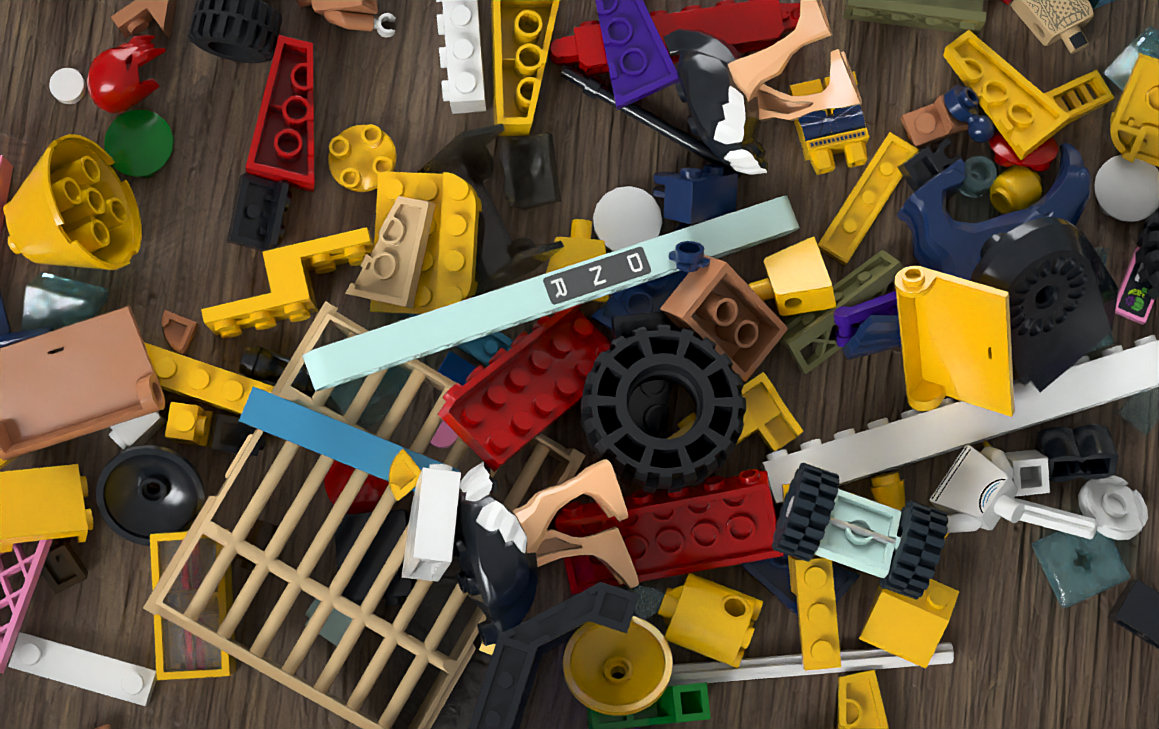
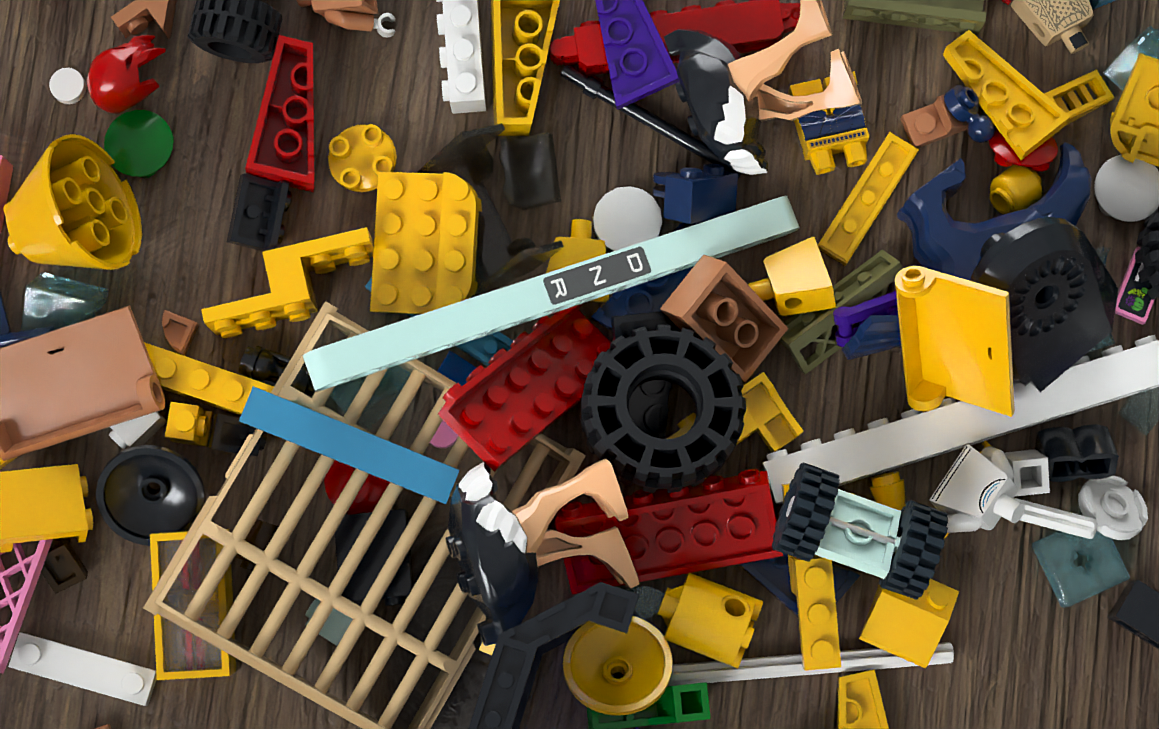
(396, 261): tan wing -> none
(402, 474): yellow tile -> none
(432, 523): white brick -> none
(689, 256): dark blue plate -> none
(926, 165): black plate -> none
(984, 171): clear light blue brick -> none

